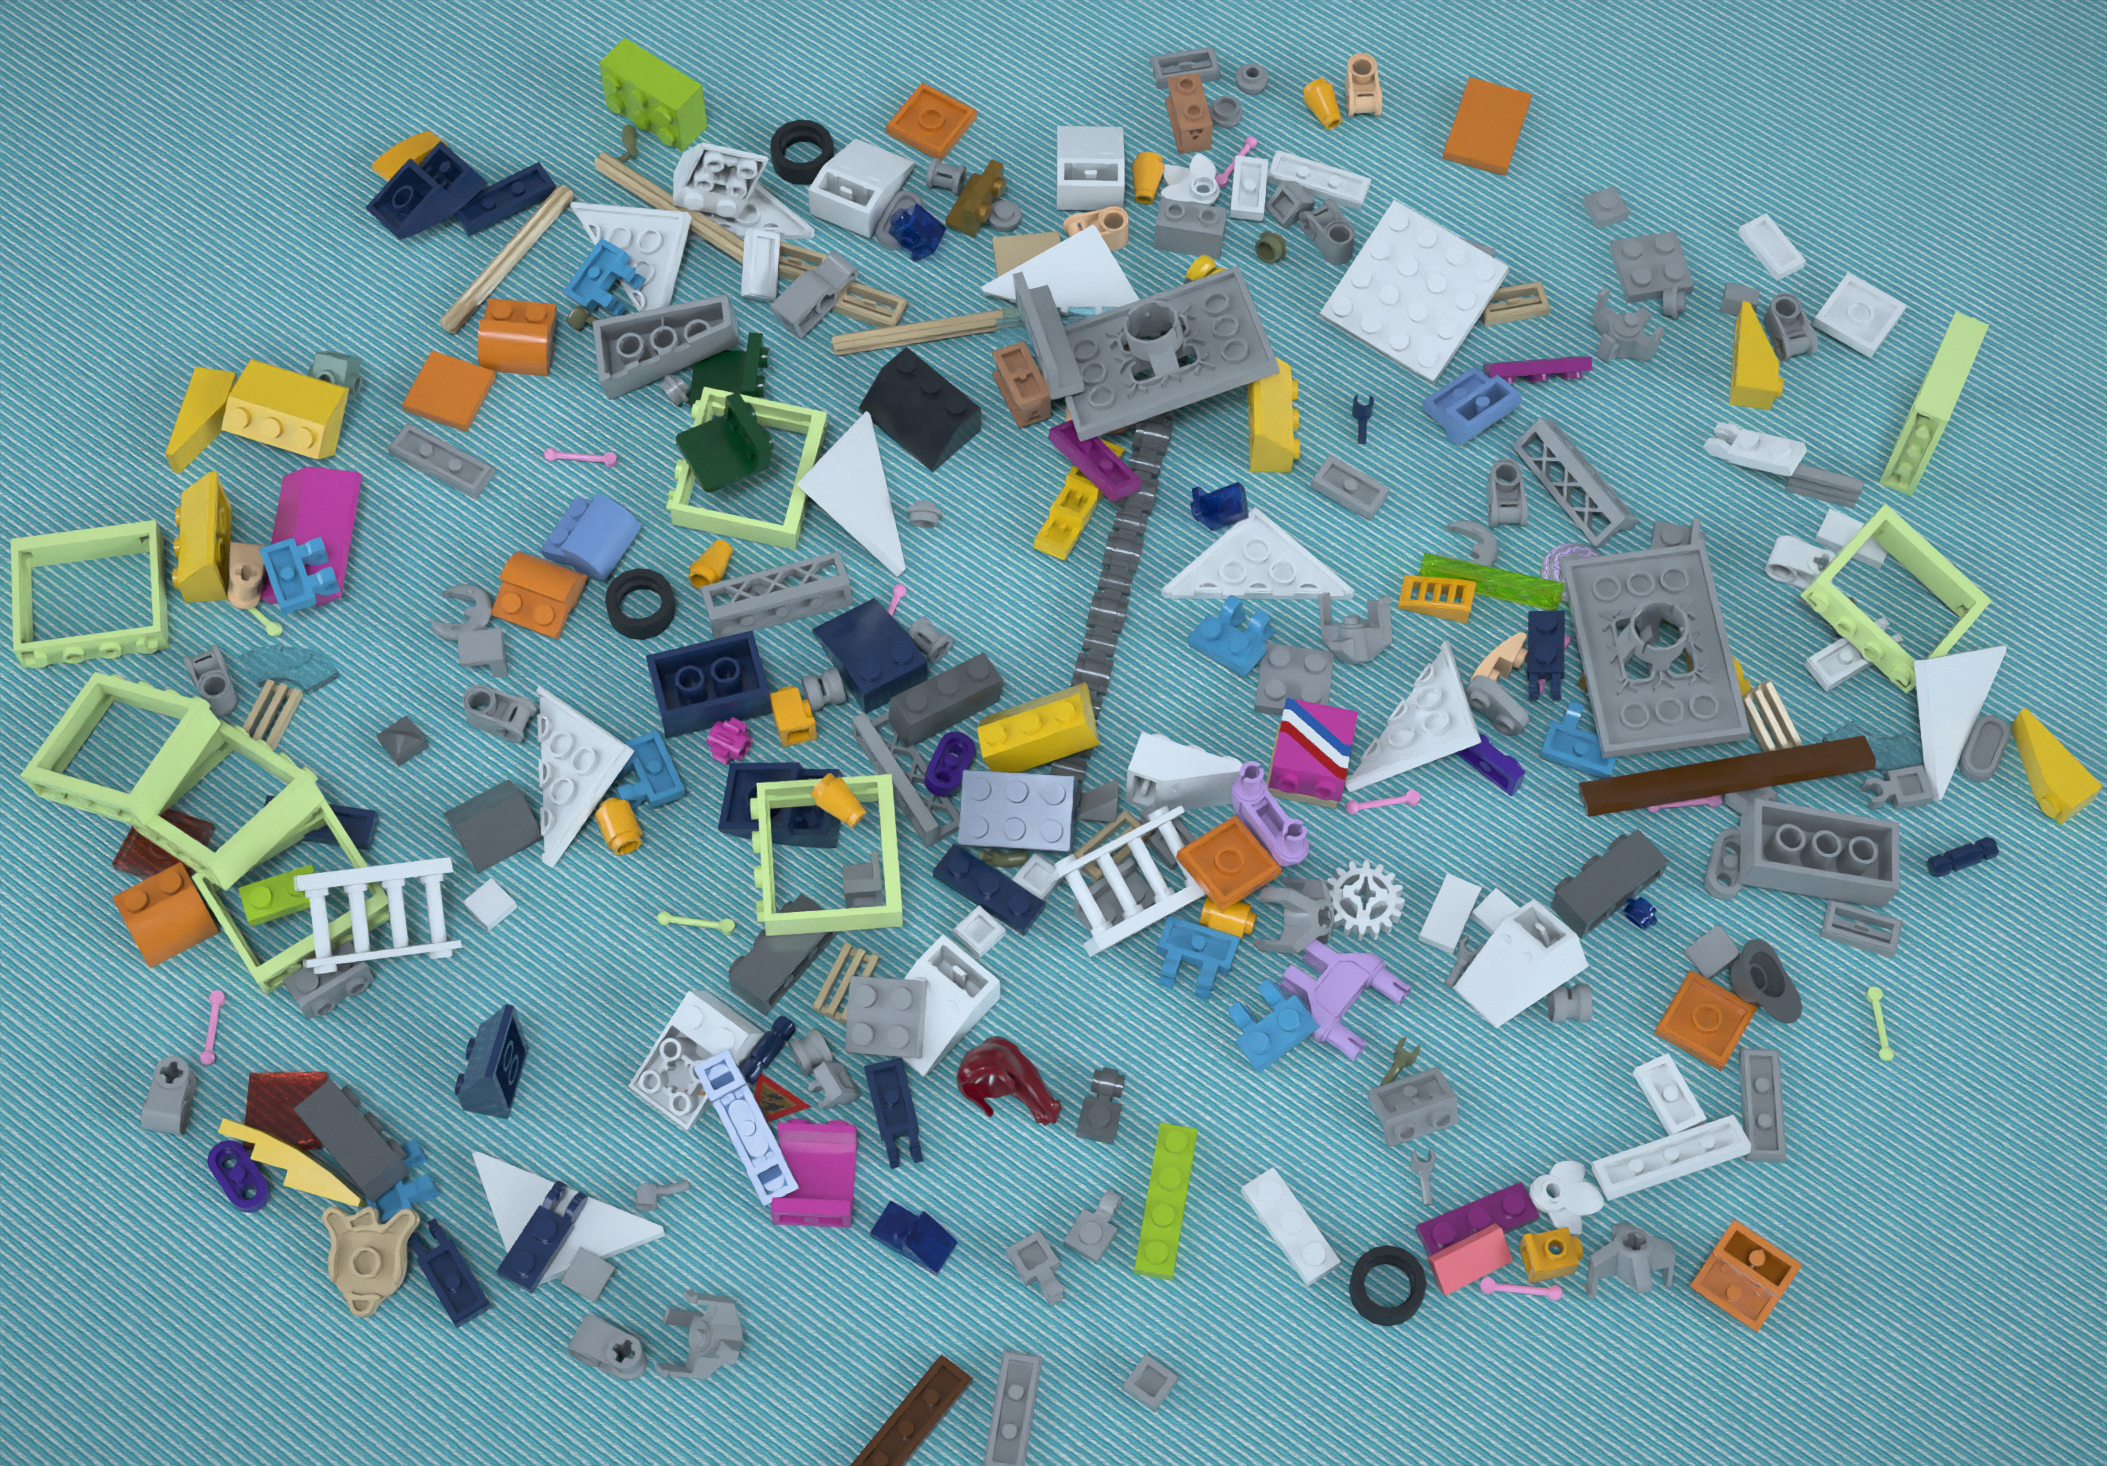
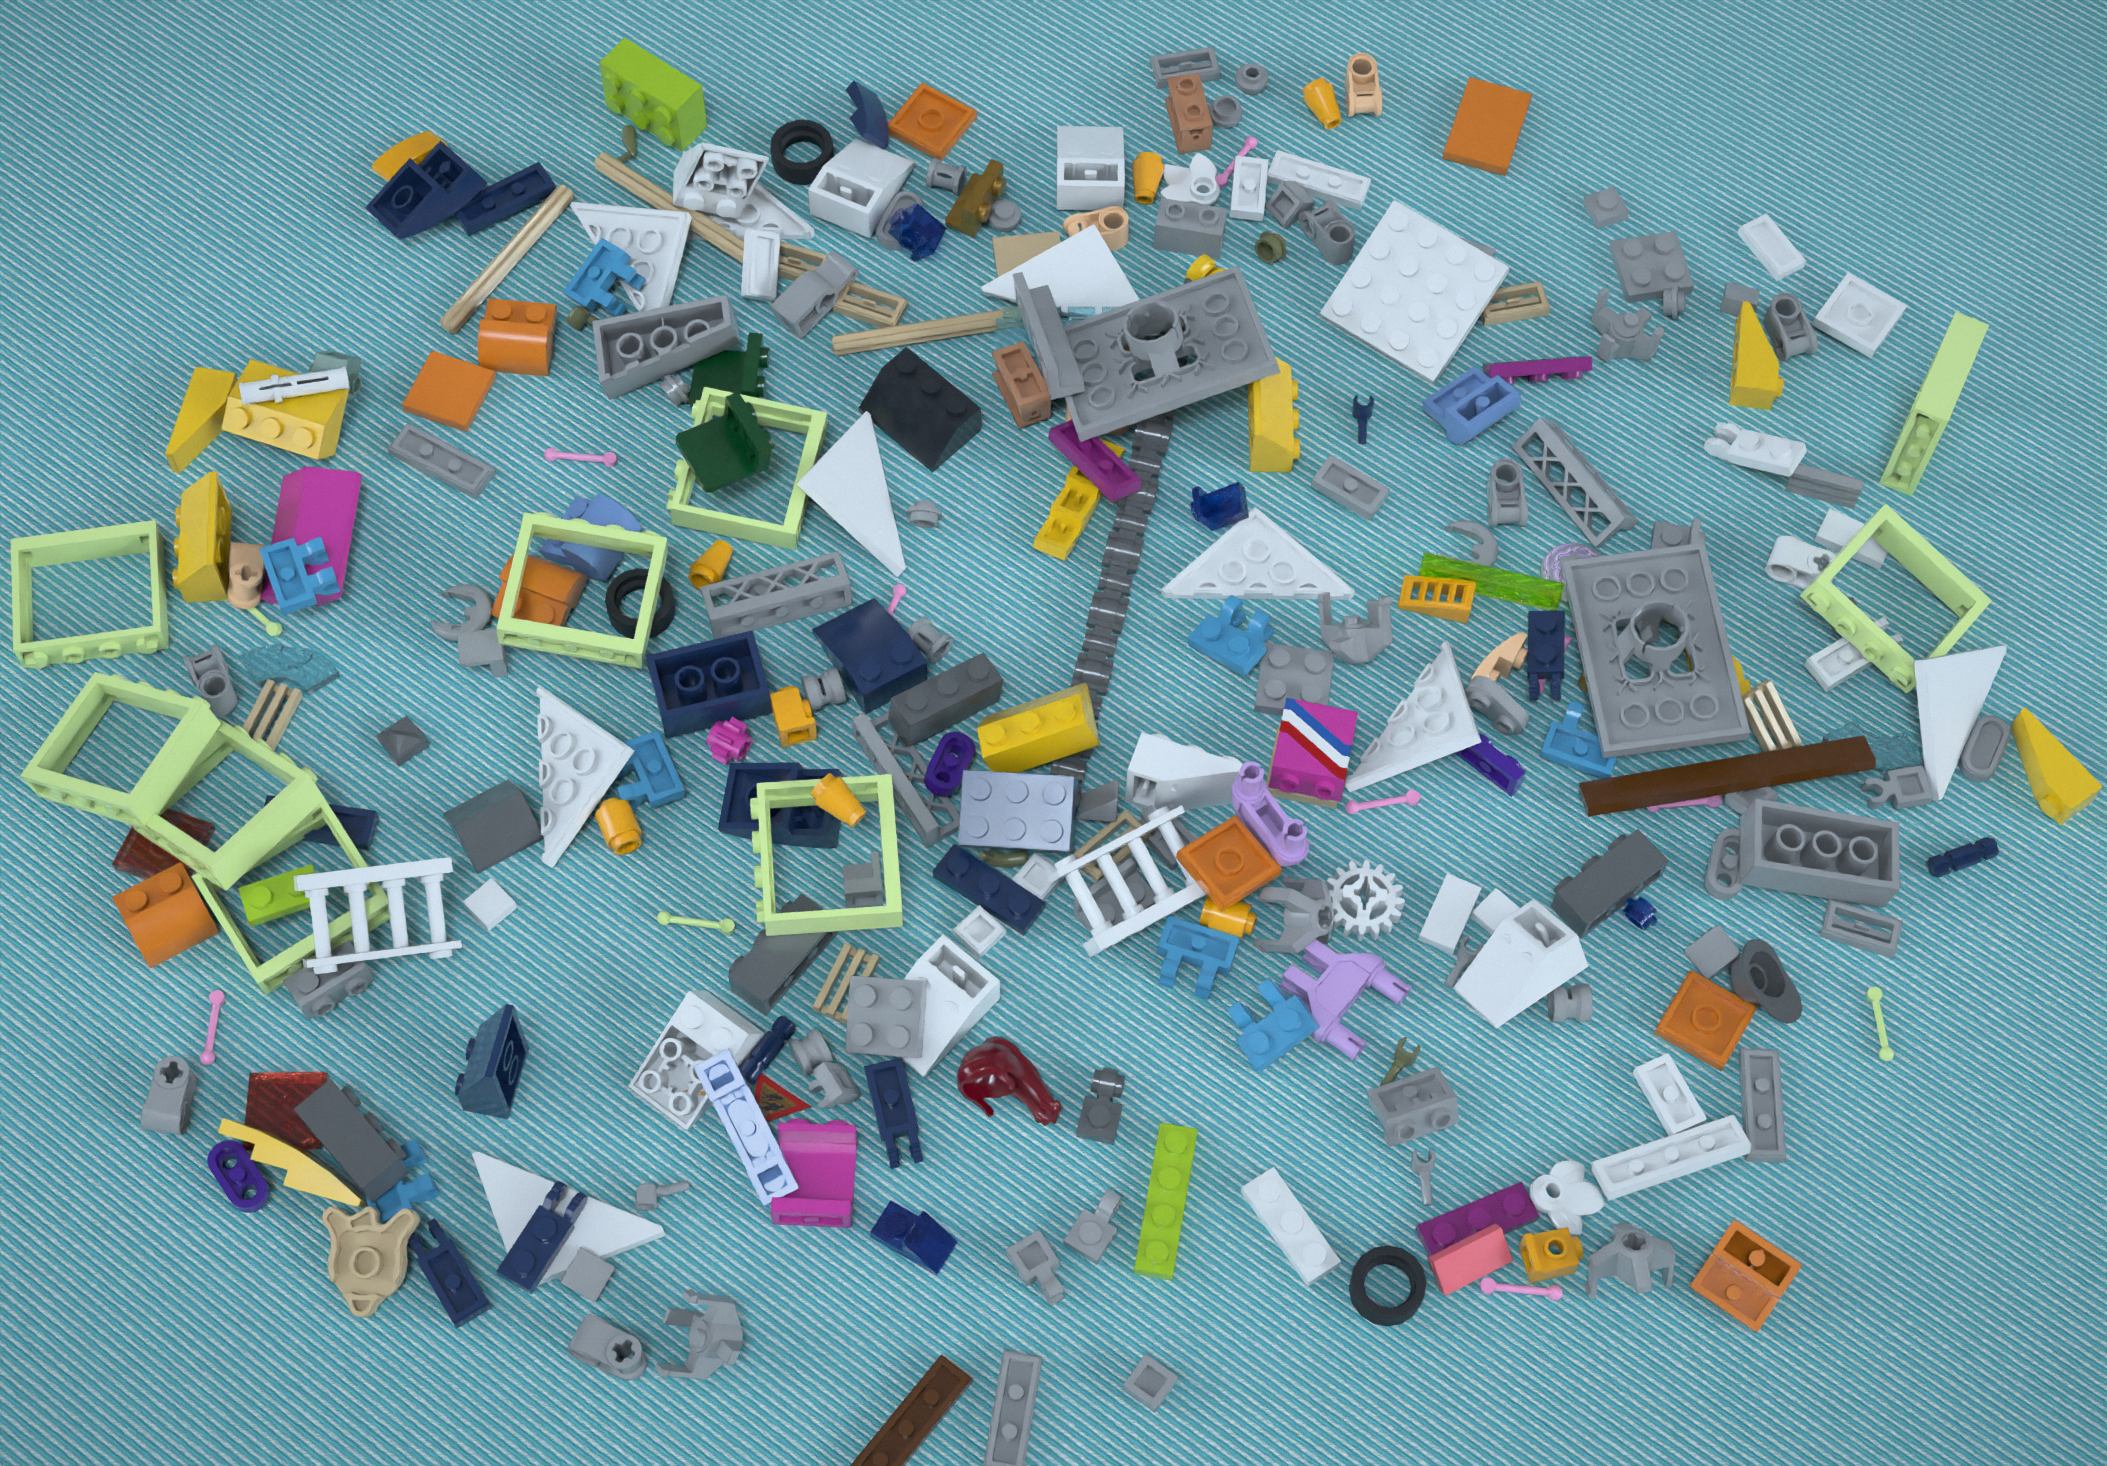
(293, 386): none -> white pin
(503, 717): light grey piece -> none
(575, 641): none -> yellowish green window
(870, 115): none -> dark blue slope

